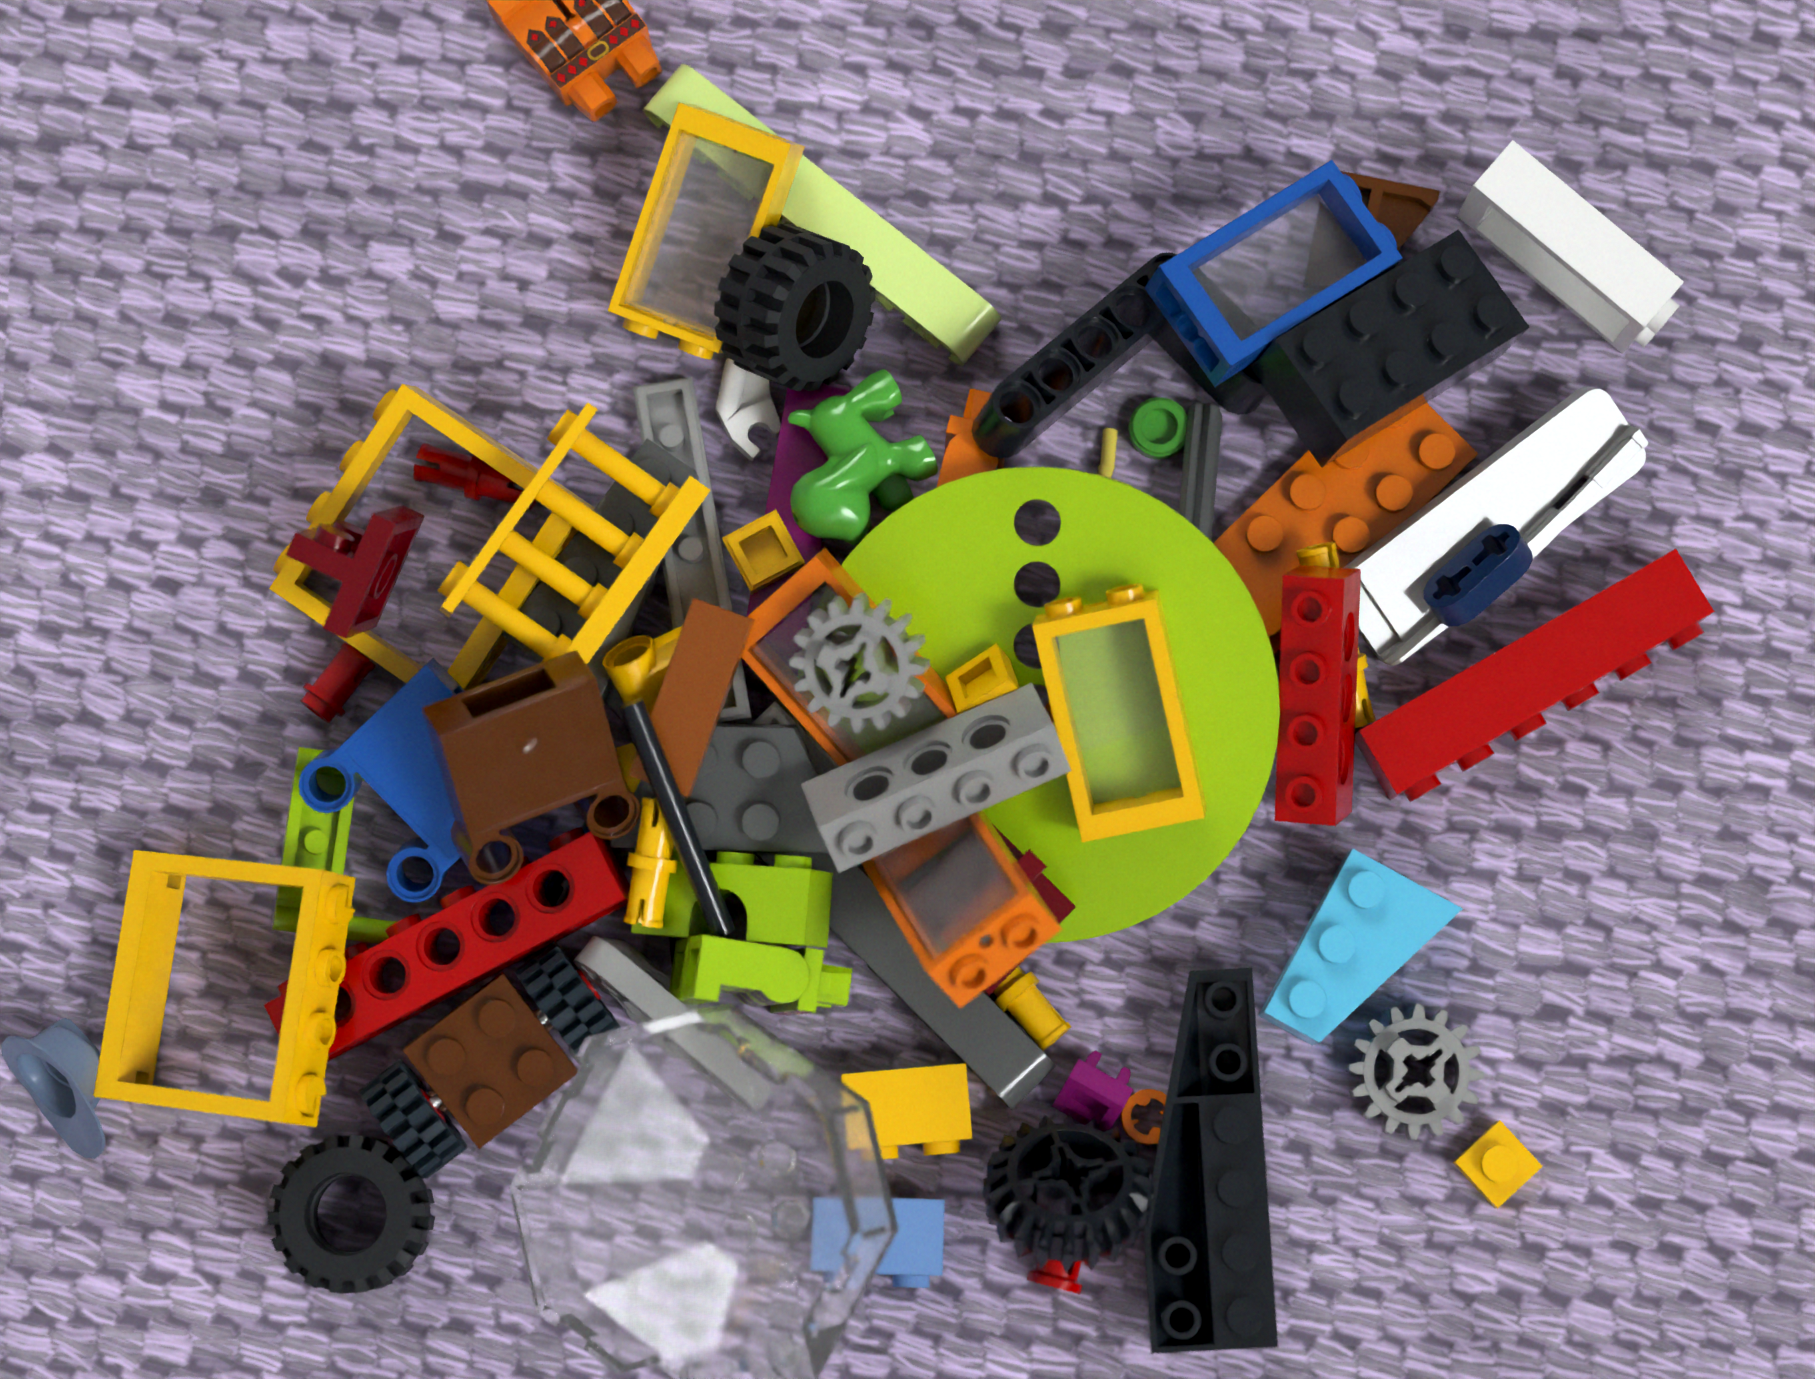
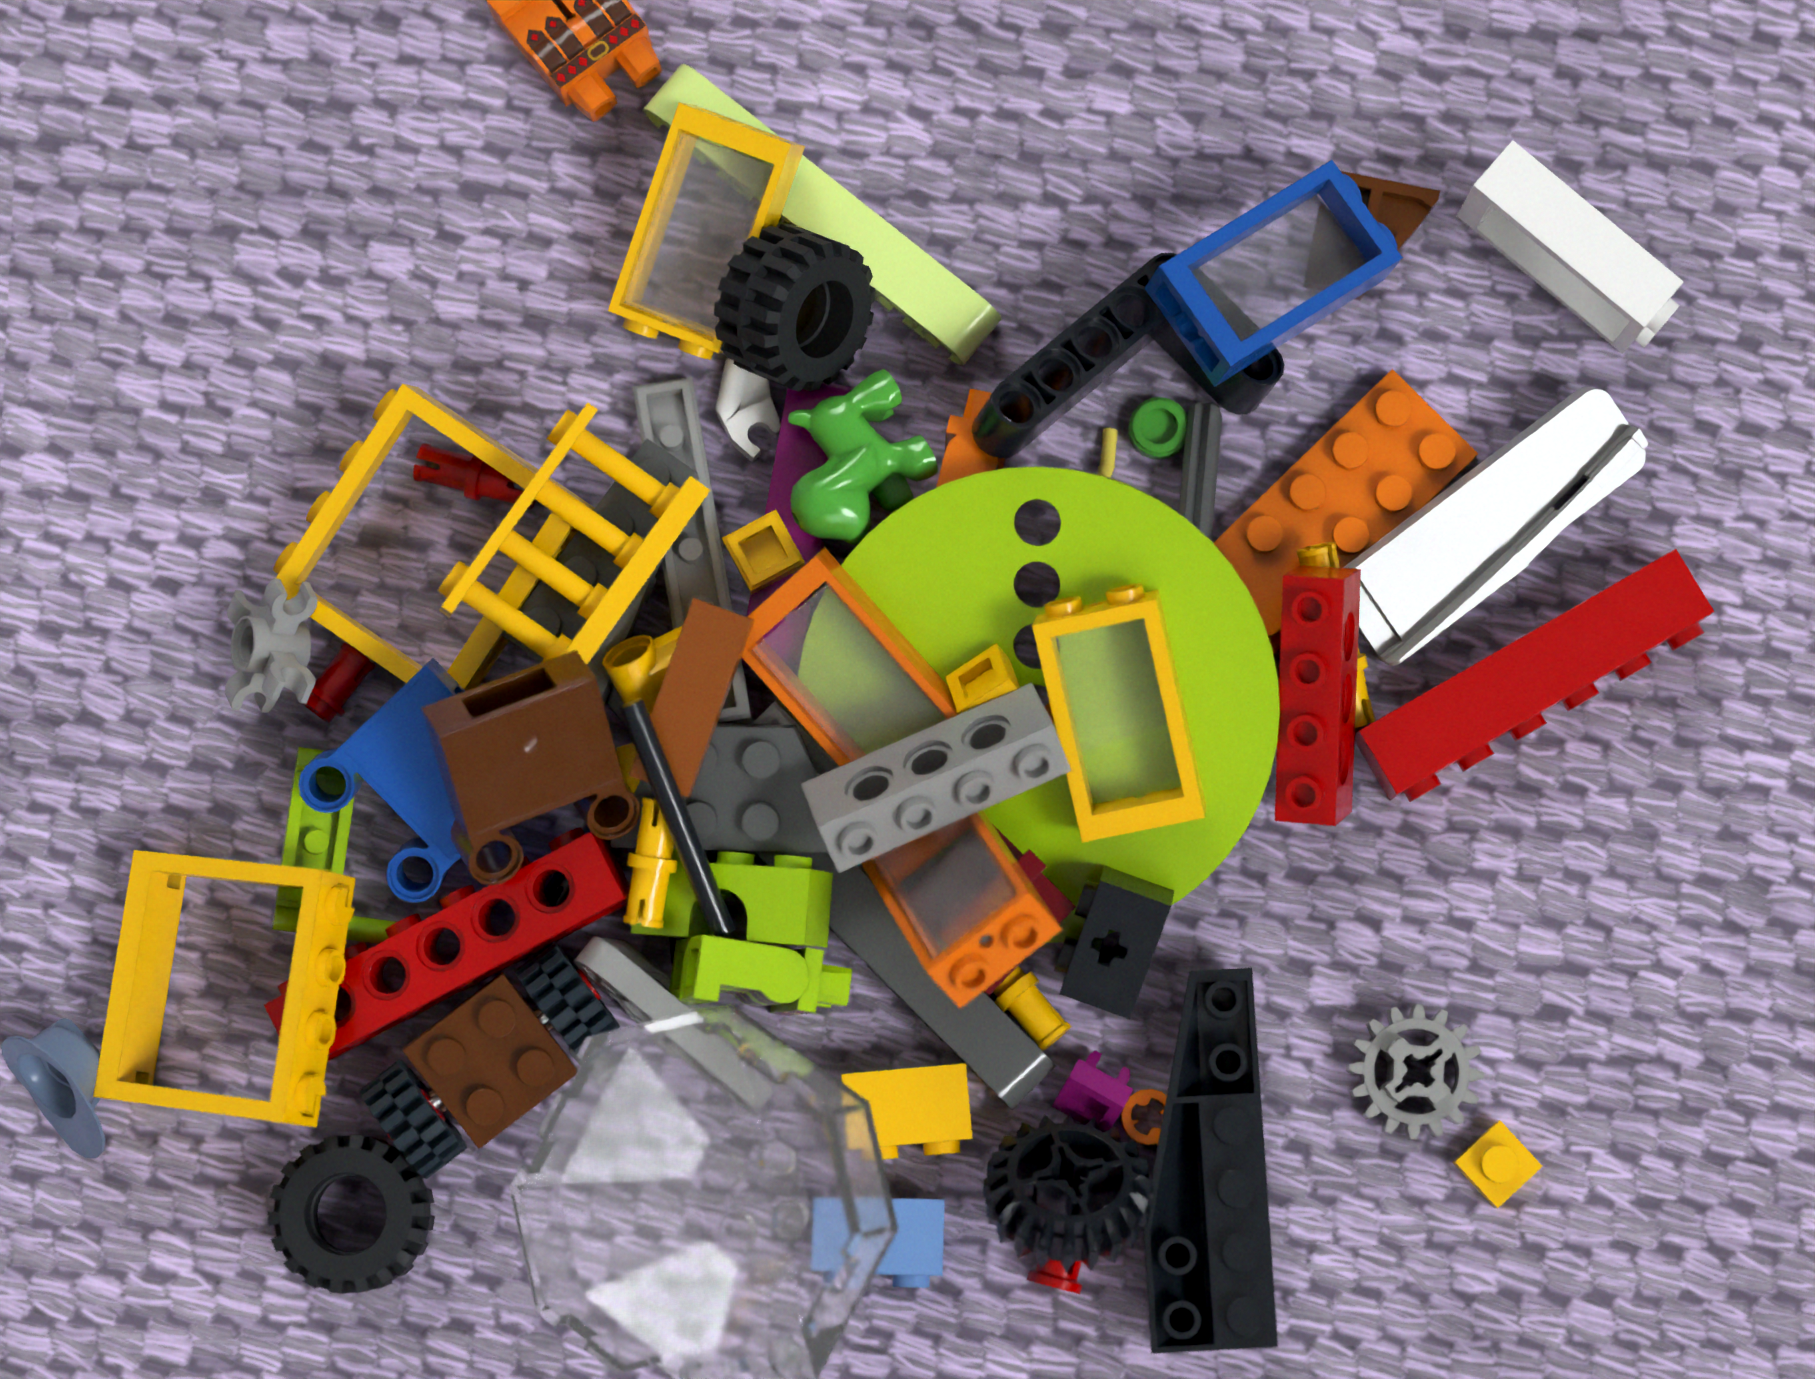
(271, 646): none -> light grey pin
(363, 562): dark red bracket -> none
(882, 669): light grey gear -> none
(1114, 977): none -> black brick
(1352, 945): medium azure wedge -> none
(1389, 347): black brick -> none
(1478, 575): dark blue beam -> none

